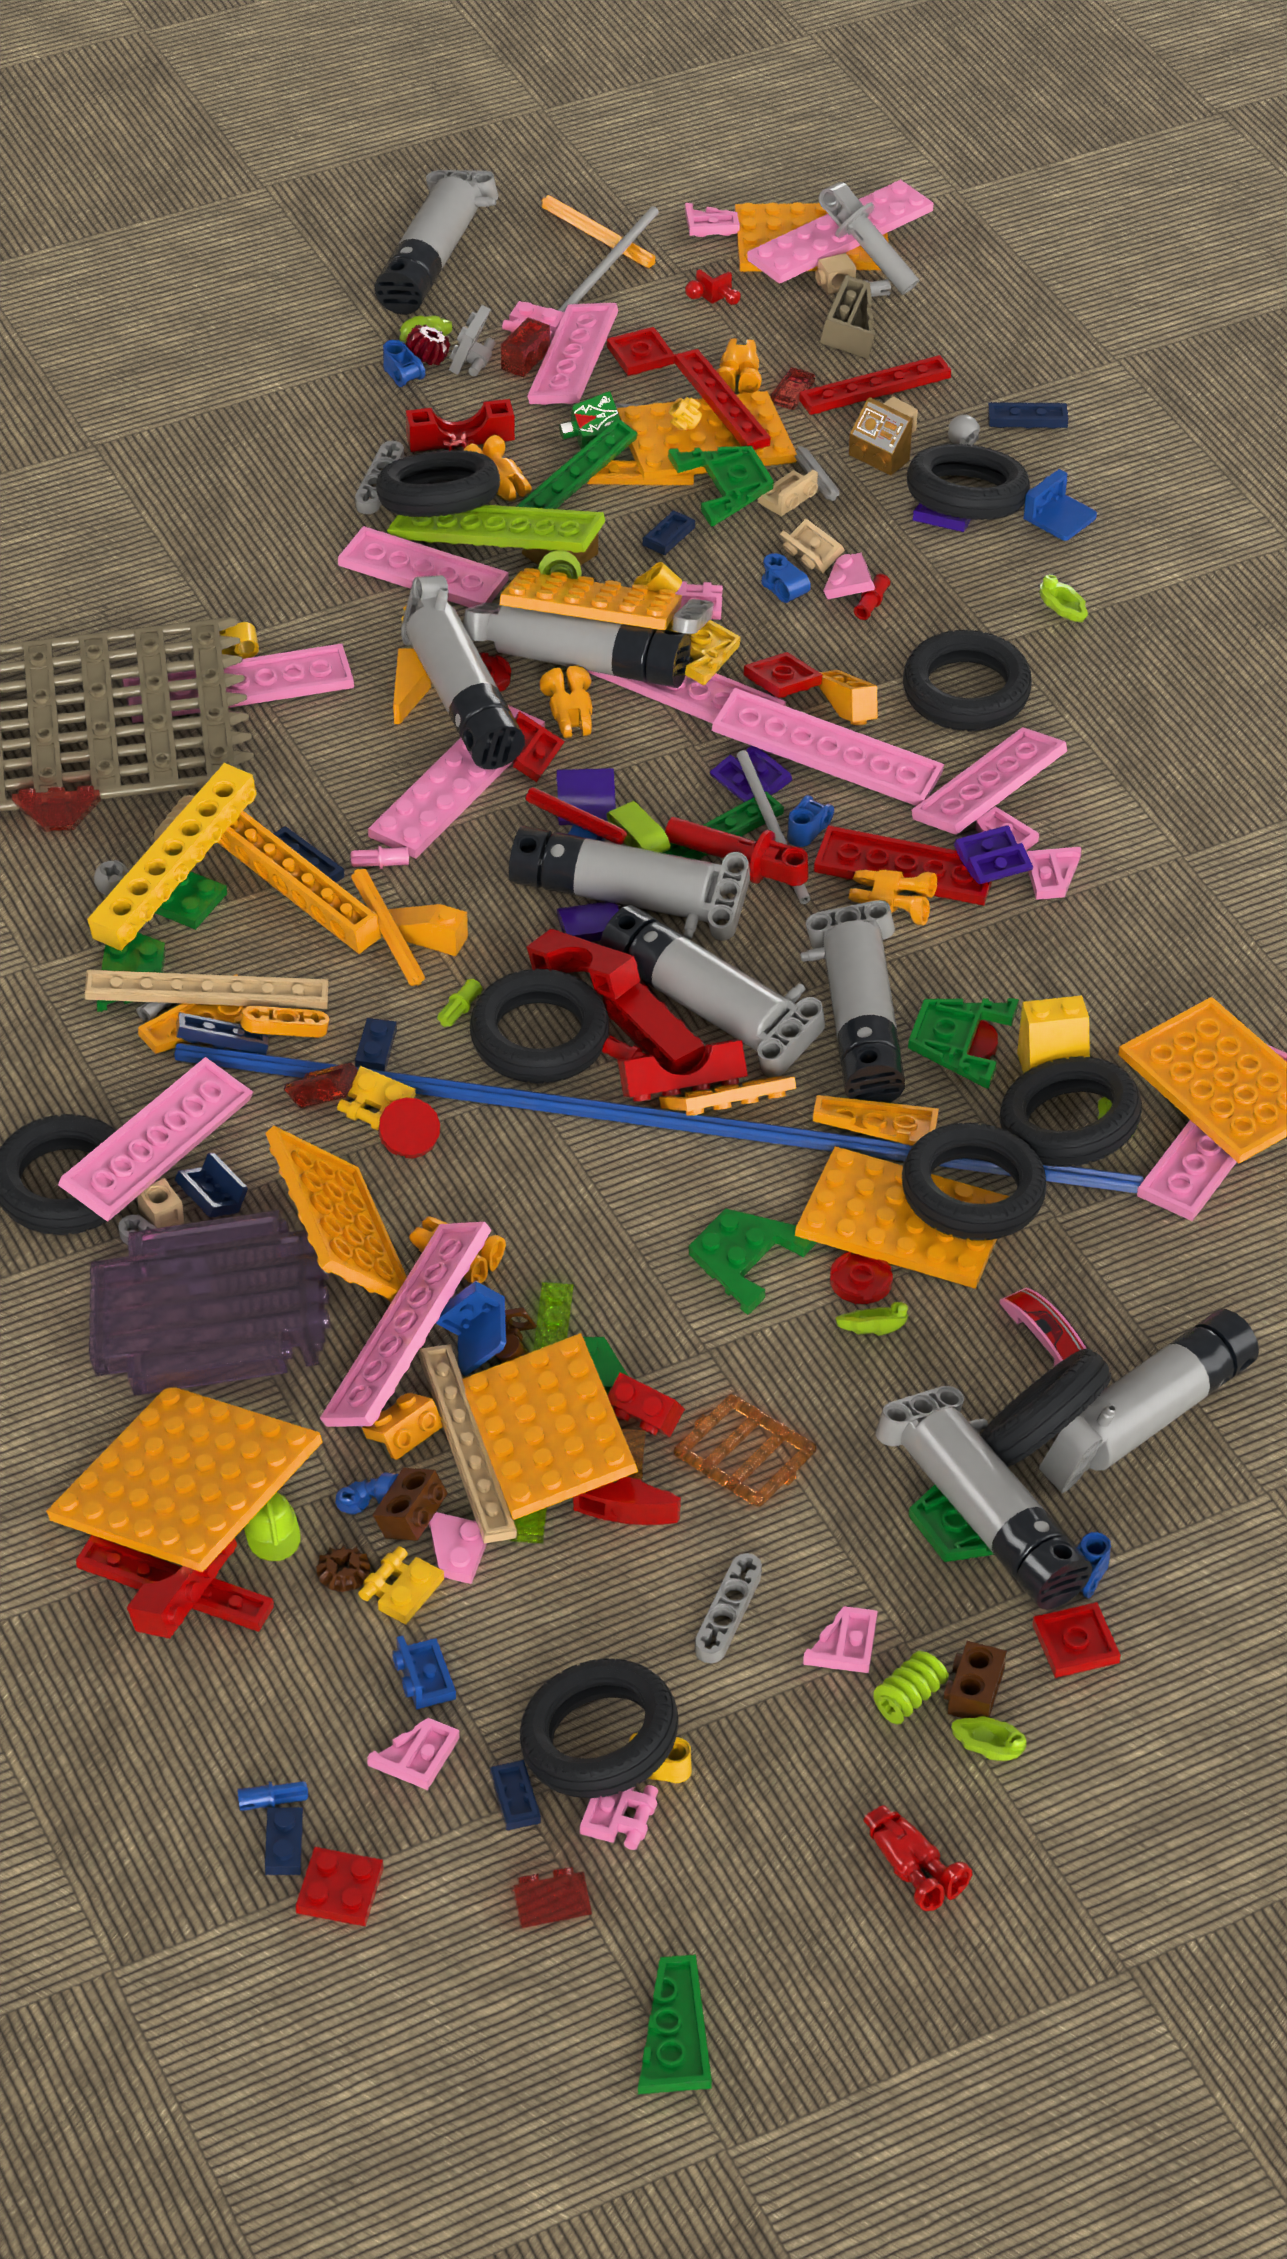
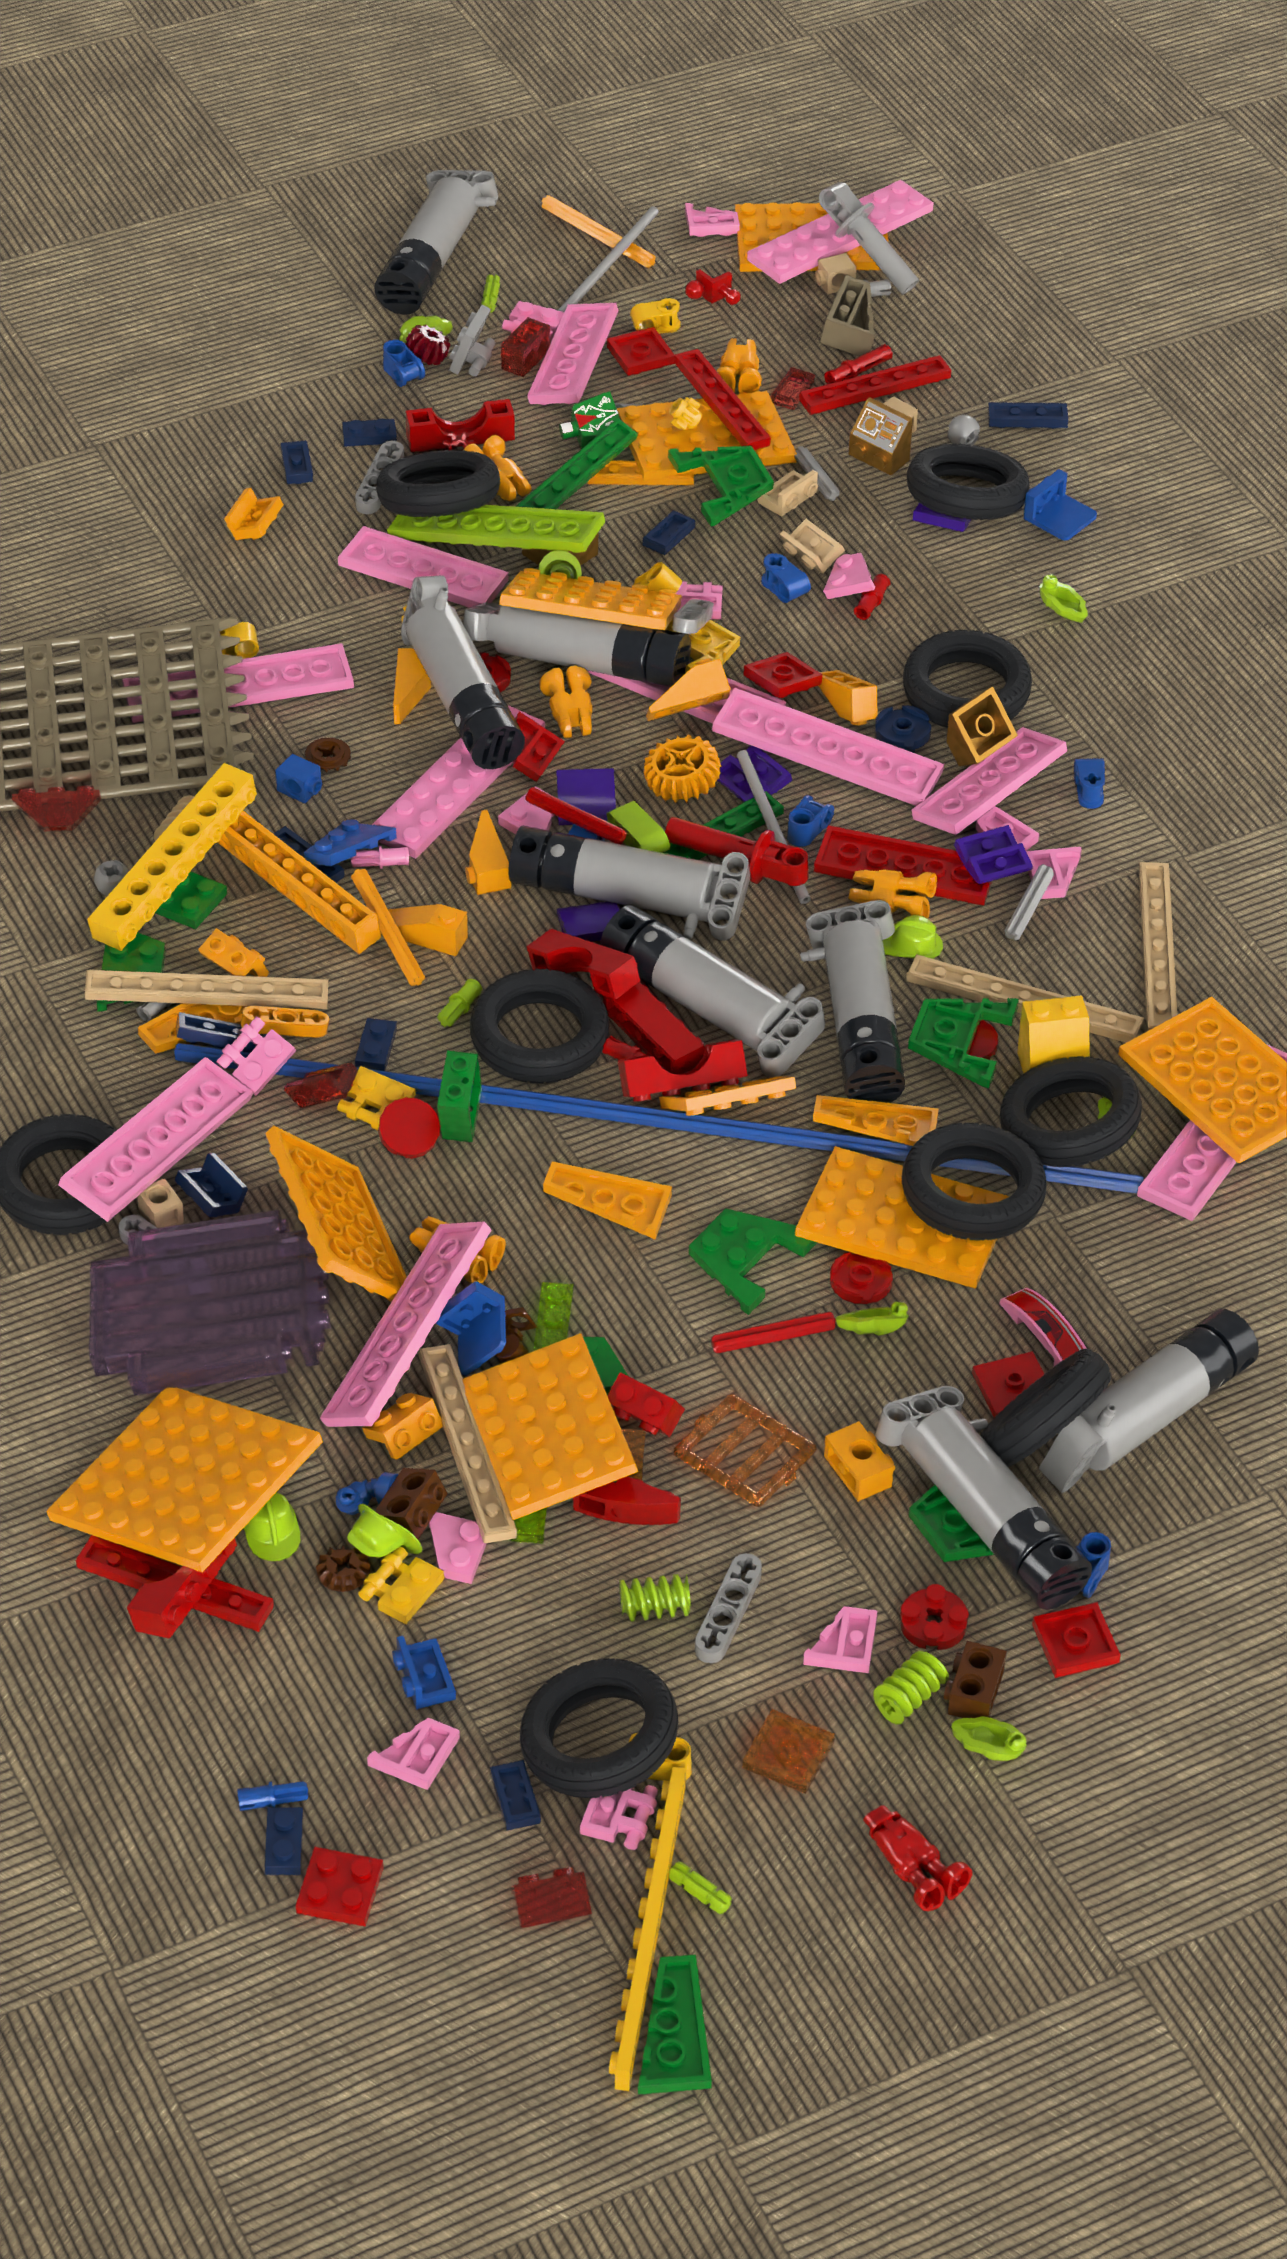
(232, 956): none -> light orange bracket
(252, 516): none -> light orange bracket
(262, 1062): none -> bright pink plate
(296, 462): none -> dark blue plate
(298, 778): none -> blue brick
(326, 747): none -> reddish brown gear
(345, 840): none -> blue wing
(368, 432): none -> dark blue plate
(380, 1536): none -> lime piece
(458, 1092): none -> green window
(487, 859): none -> light orange slope
(491, 292): none -> lime axle
(525, 814): none -> bright pink wing
(618, 1198): none -> light orange wing
(646, 1937): none -> yellow plate
(655, 1597): none -> lime piece
(656, 315): none -> yellow piece
(682, 768): none -> light orange gear
(696, 688): none -> light orange slope
(700, 1887): none -> lime axle
(773, 1332): none -> red axle
(788, 1751): none -> clear orange plate
(852, 368): none -> red pin
(859, 1461): none -> light orange brick
(890, 727): none -> dark blue plate
(912, 937): none -> lime piece
(937, 1602): none -> red plate
(978, 985): none -> tan tile
(979, 728): none -> pearl gold slope
(1006, 1379): none -> red plate
(1029, 902): none -> light grey axle
(1090, 779): none -> blue piece
(1157, 943): none -> tan tile

